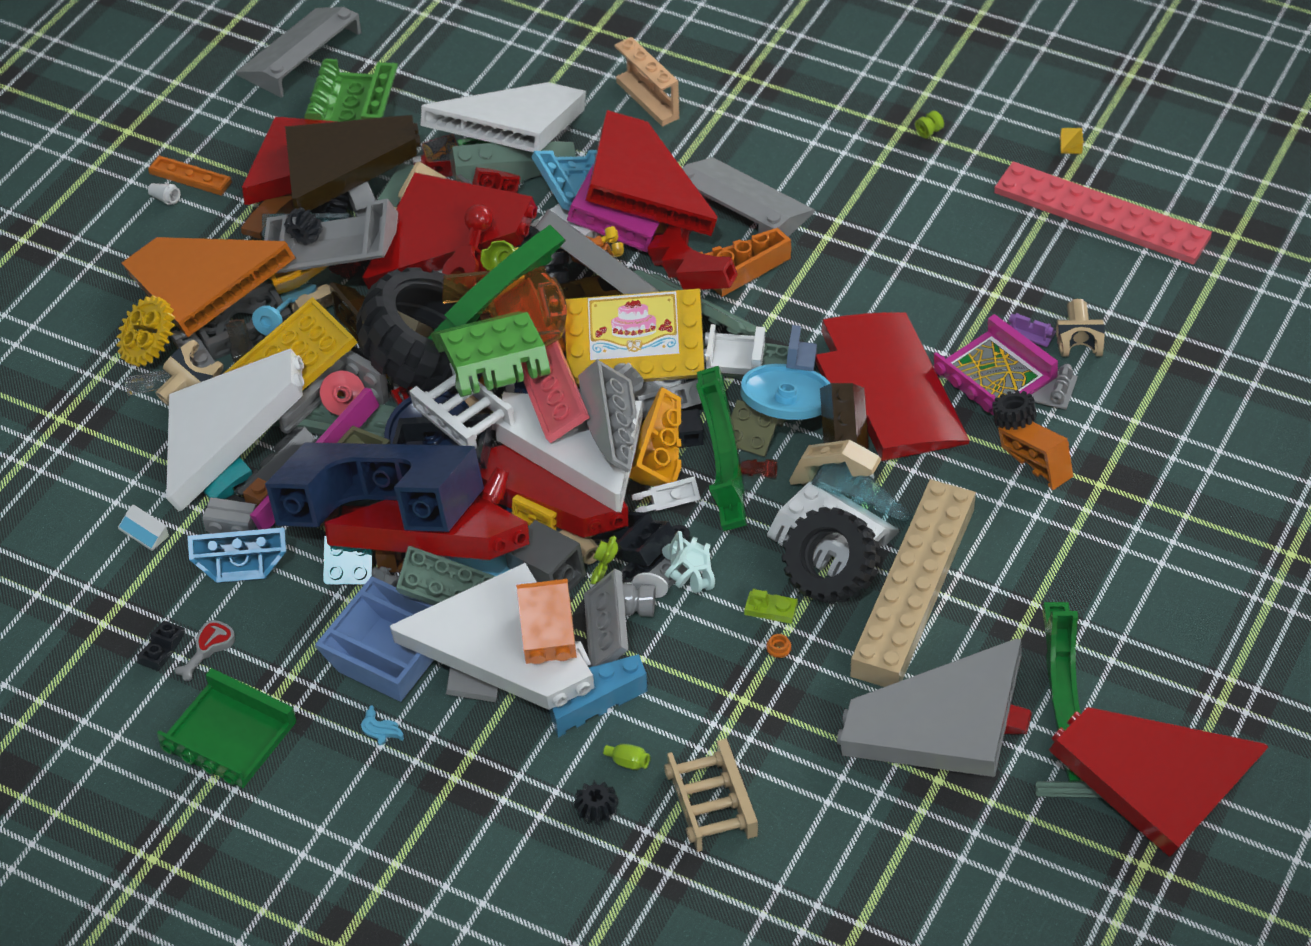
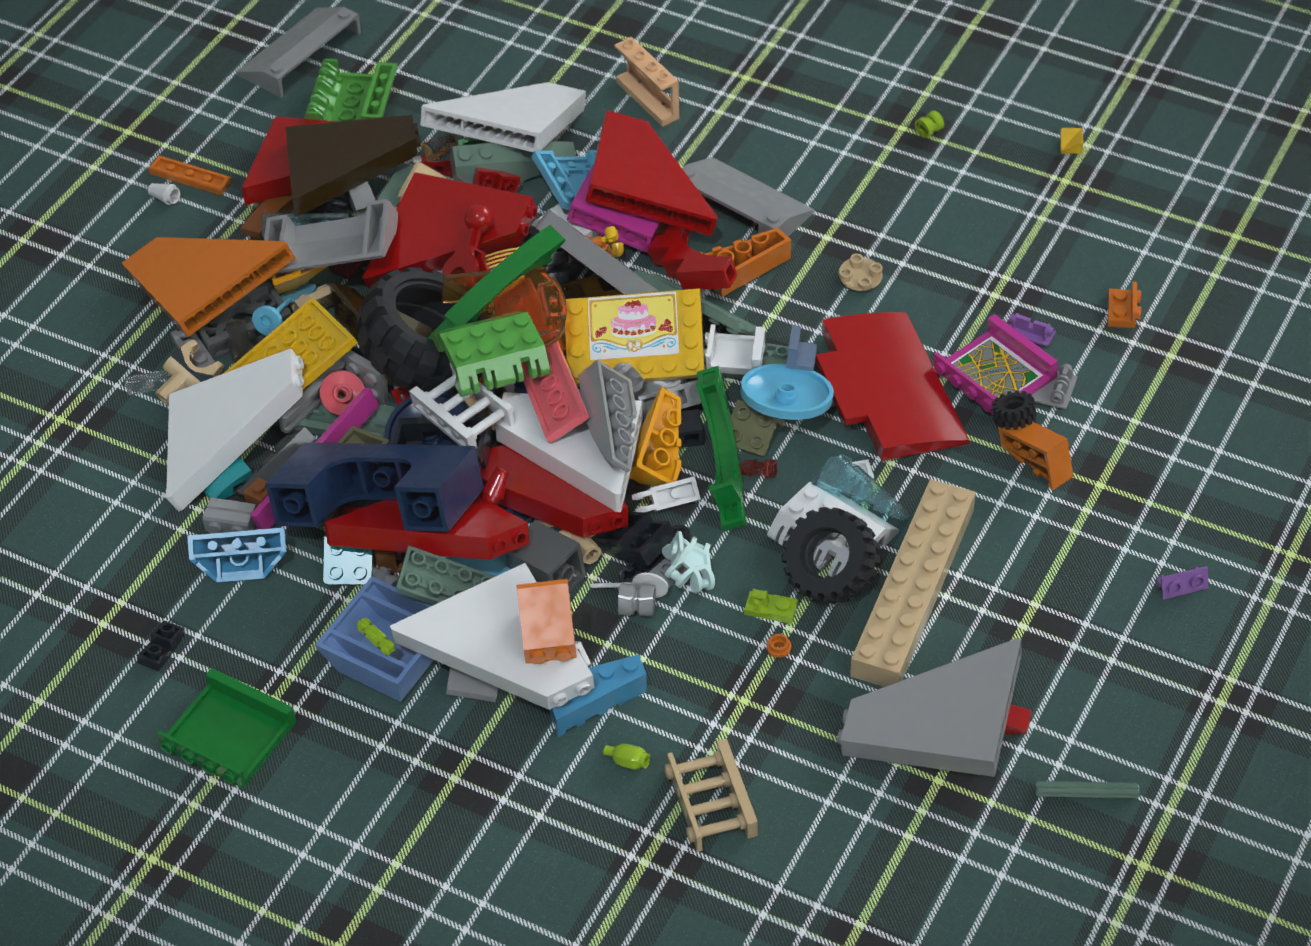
(143, 345): yellow gear -> none
(143, 528): white slope -> none
(211, 638): light grey piece -> none
(303, 226): black gear -> none
(376, 636): none -> lime axle
(380, 729): medium azure piece -> none
(495, 254): lime hair -> none
(532, 511): yellow tile -> none
(596, 802): black gear -> none
(605, 554): lime animal -> none
(606, 620): light grey tile -> none
(844, 413): dark brown slope -> none
(858, 459): tan slope -> none
(860, 273): none -> tan dish
(1061, 664): green slope -> none
(1079, 330): tan connector -> none
(1103, 212): coral plate -> none
(1123, 307): none -> orange bracket
(1153, 770): red slope -> none
(1183, 582): none -> medium lavender hinge

